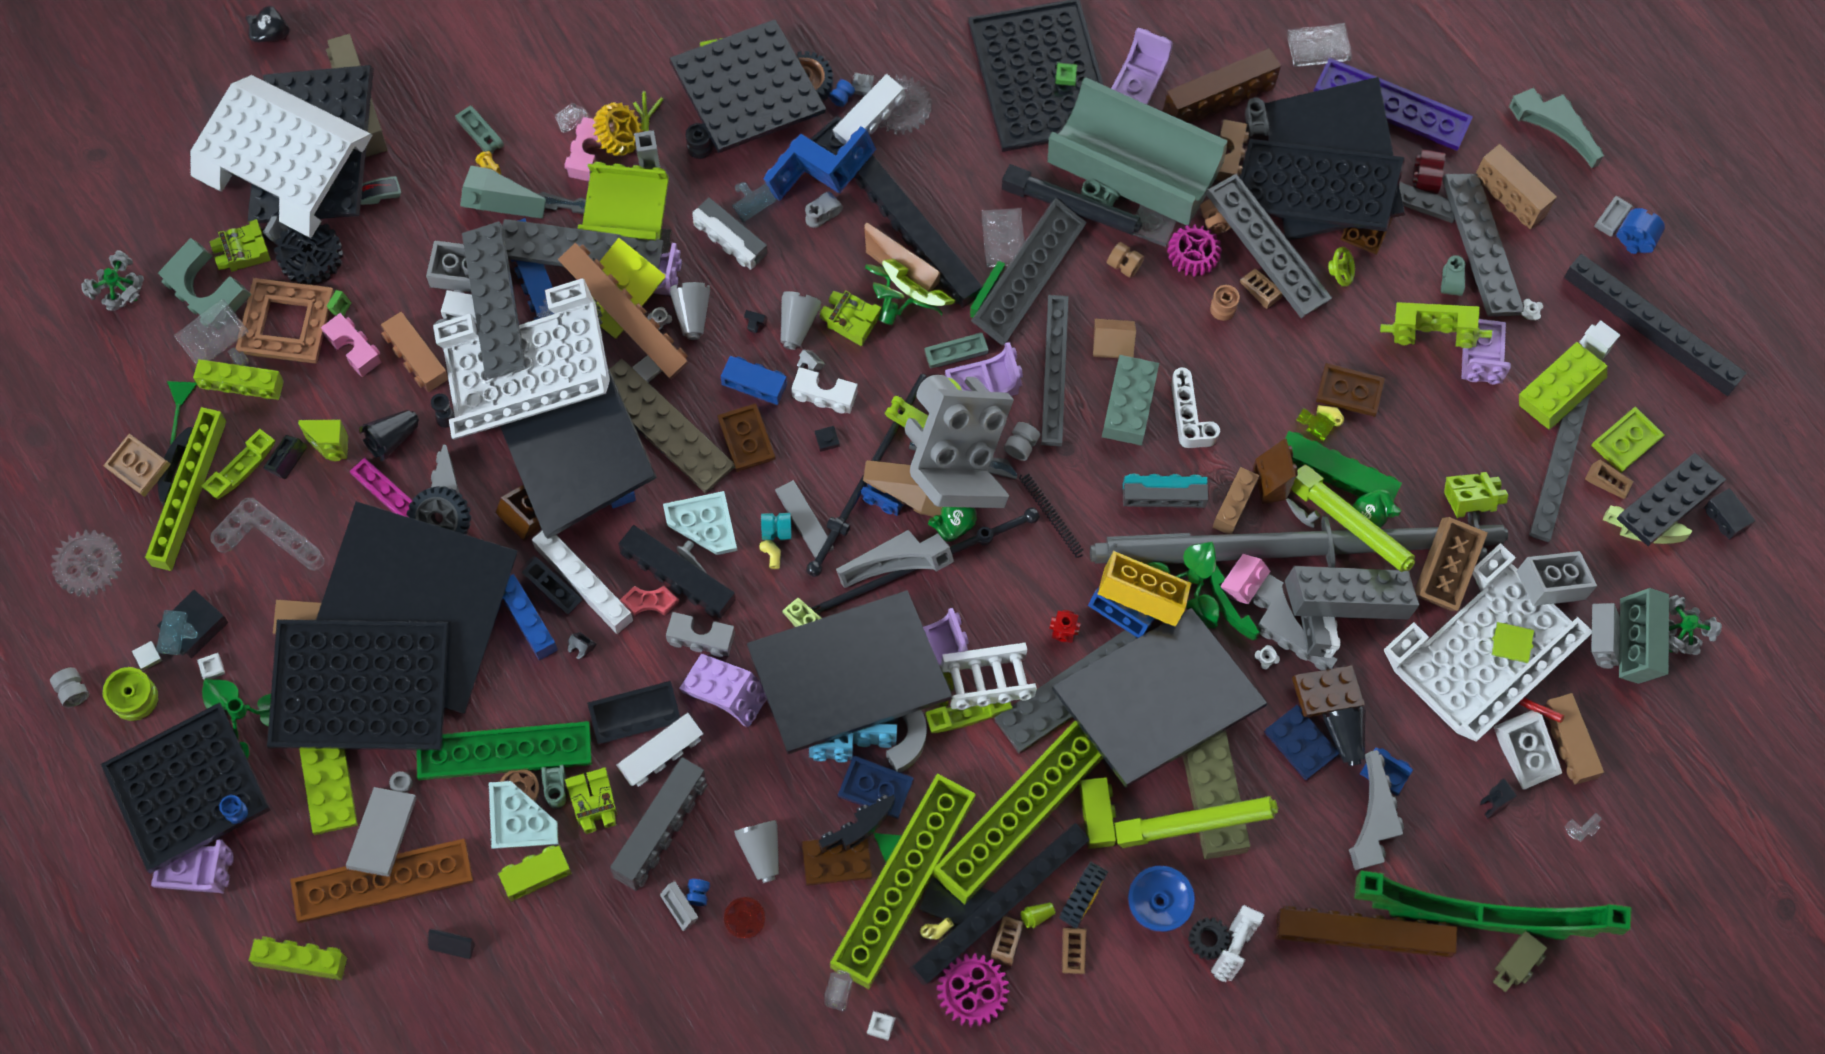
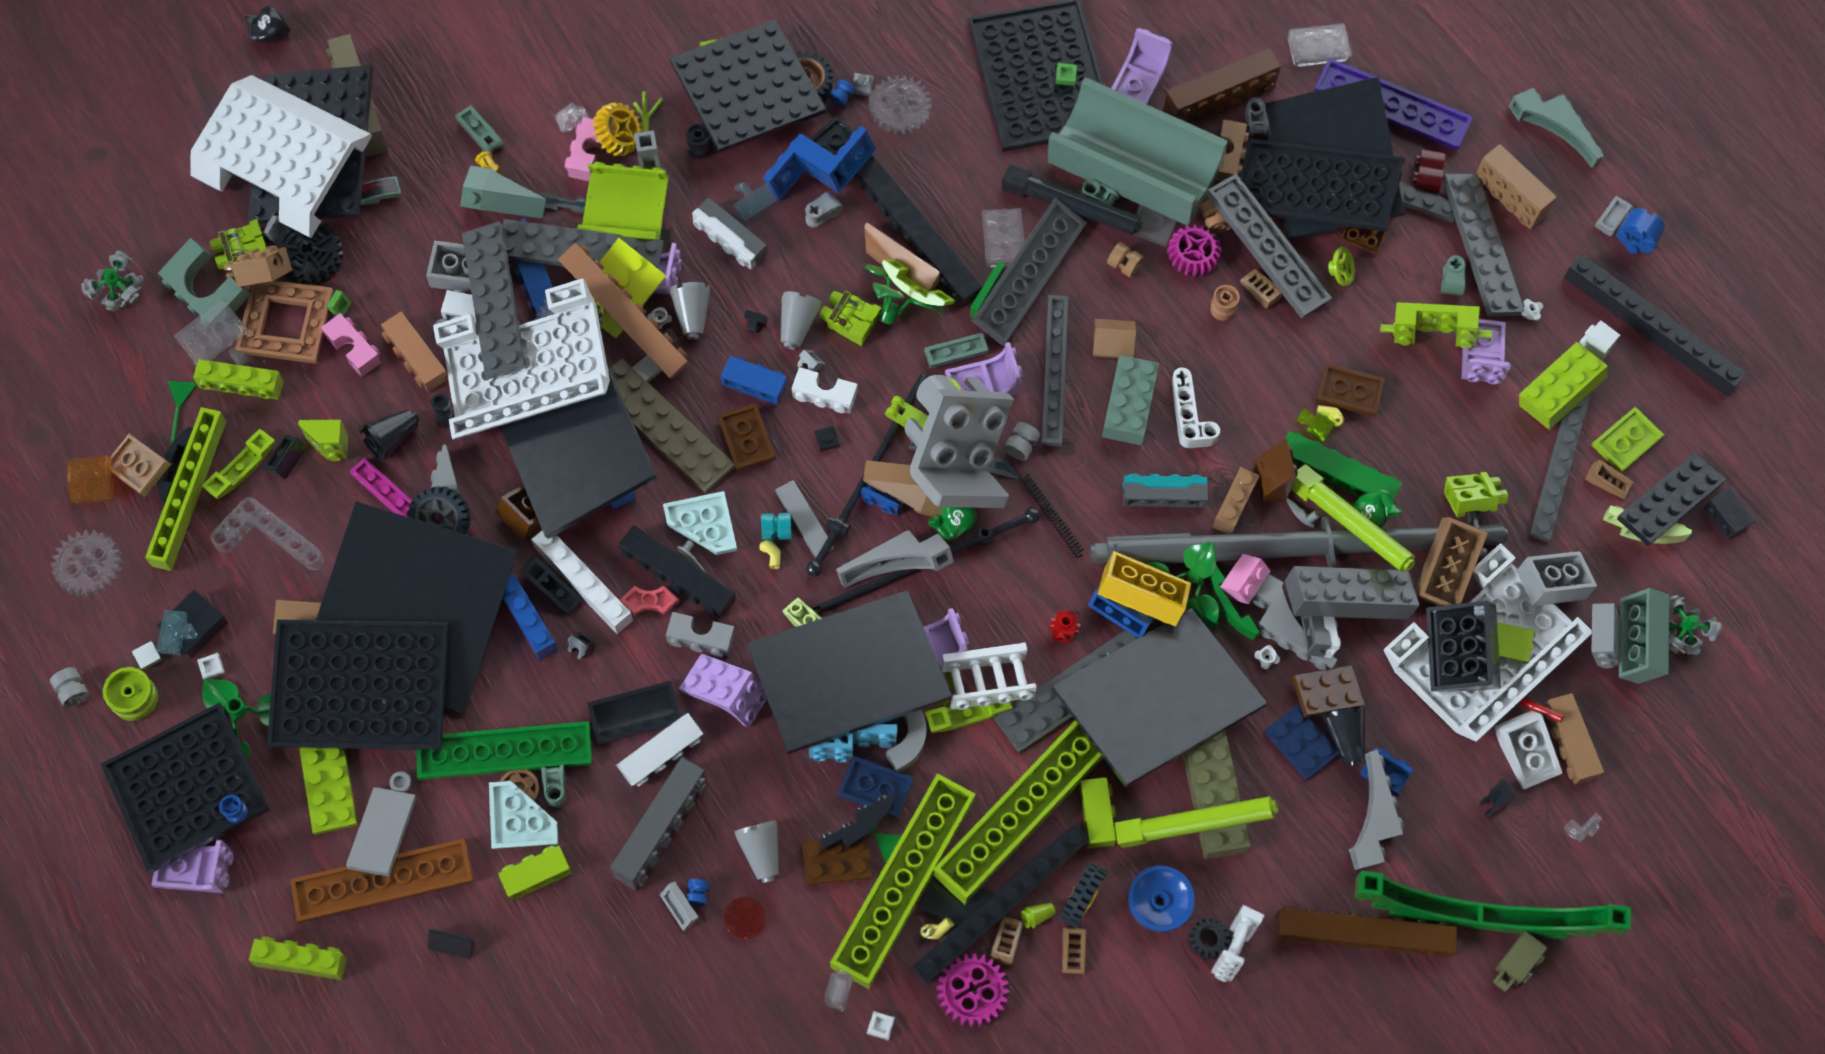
(90, 479): none -> clear orange slope
(259, 266): none -> medium nougat brick
(593, 807): lime hips -> none
(871, 109): white brick -> none
(1463, 647): none -> black slope

